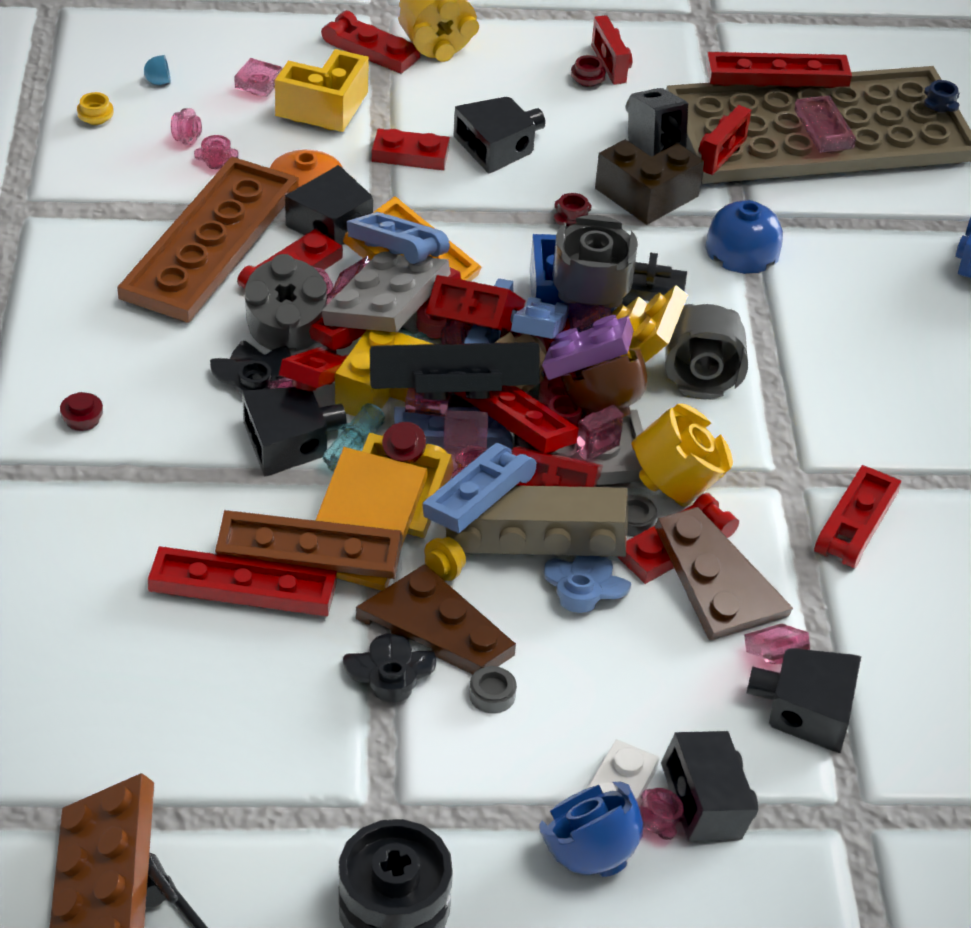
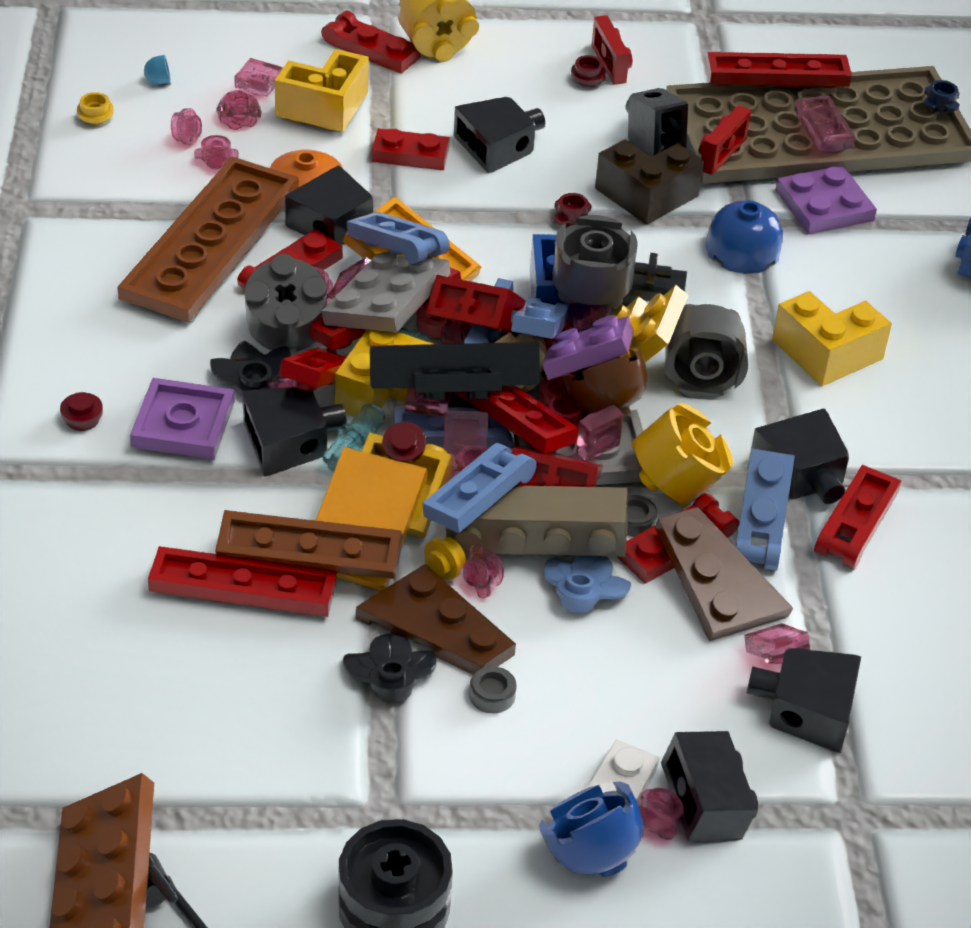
(182, 418): none -> medium lavender plate
(238, 109): none -> clear pink plate
(483, 570): none -> clear pink plate
(765, 506): none -> medium blue plate
(818, 453): none -> black torso
(825, 199): none -> medium lavender plate
(830, 342): none -> yellow brick

